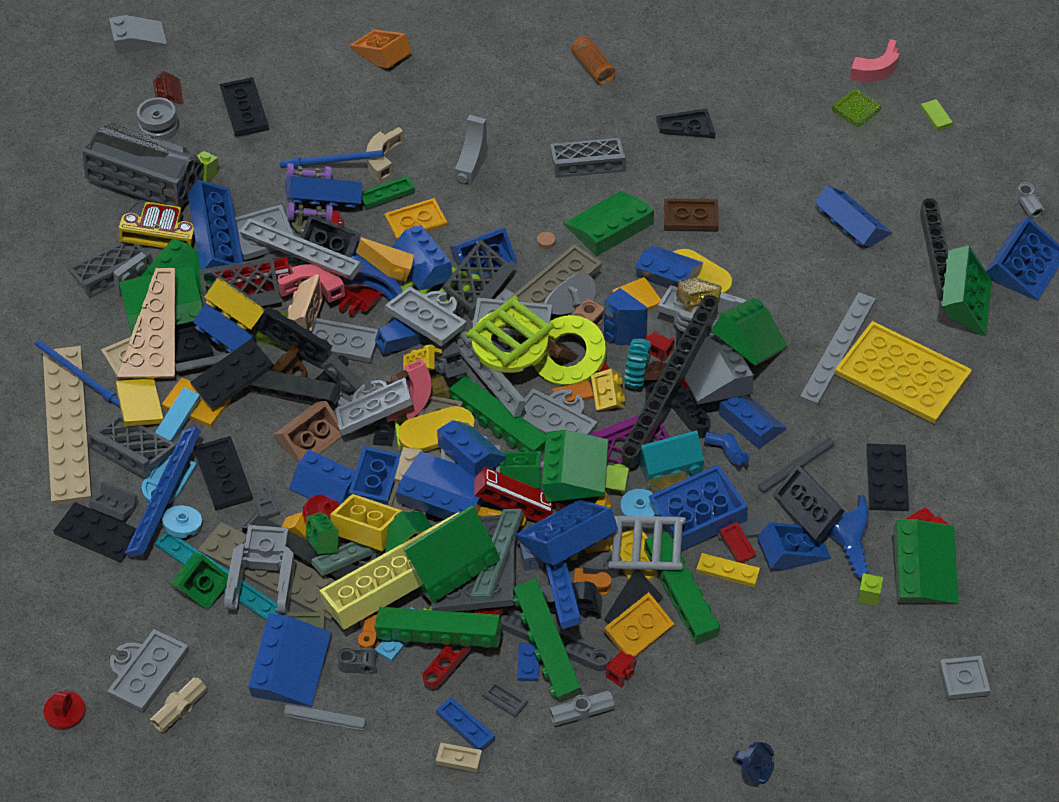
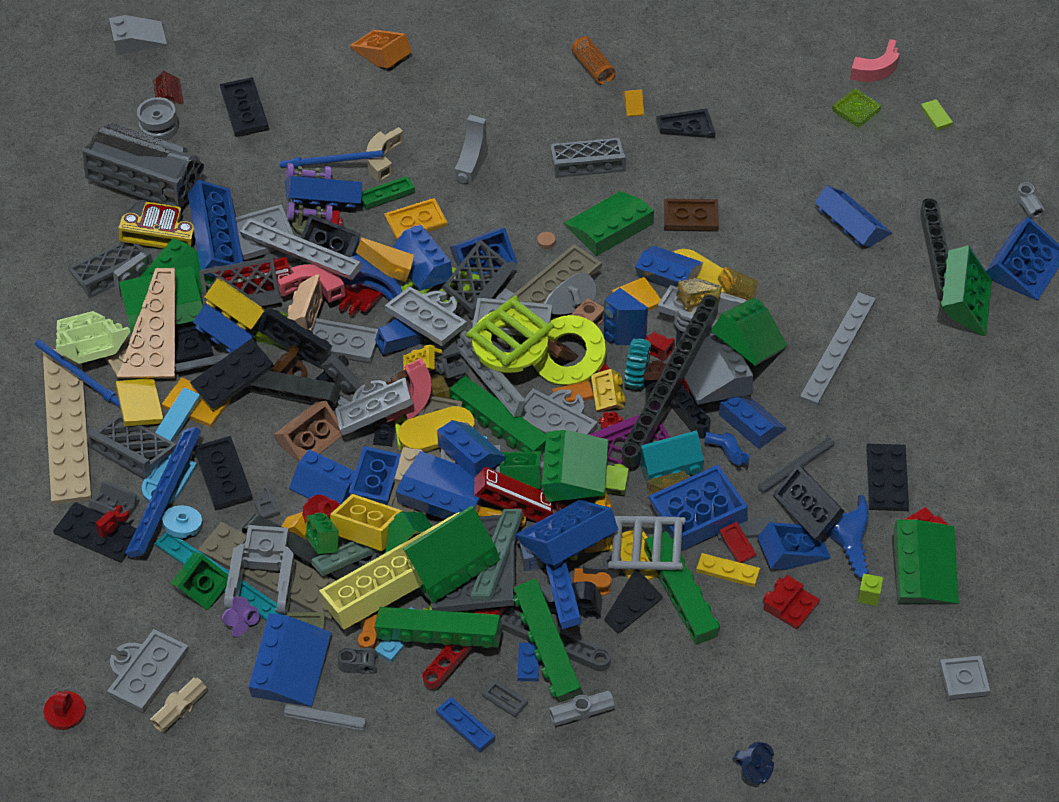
(89, 337): none -> yellowish green wedge
(108, 522): none -> red plate
(210, 165): lime brick -> none
(238, 616): none -> medium lavender plate
(459, 757): tan plate -> none
(609, 419): none -> red plant
(620, 668): red brick -> none
(629, 503): medium azure plate -> none
(633, 102): none -> light orange slope
(638, 626): light orange tile -> none
(737, 284): none -> clear yellow slope
(790, 602): none -> red plate
(903, 372): yellow plate -> none

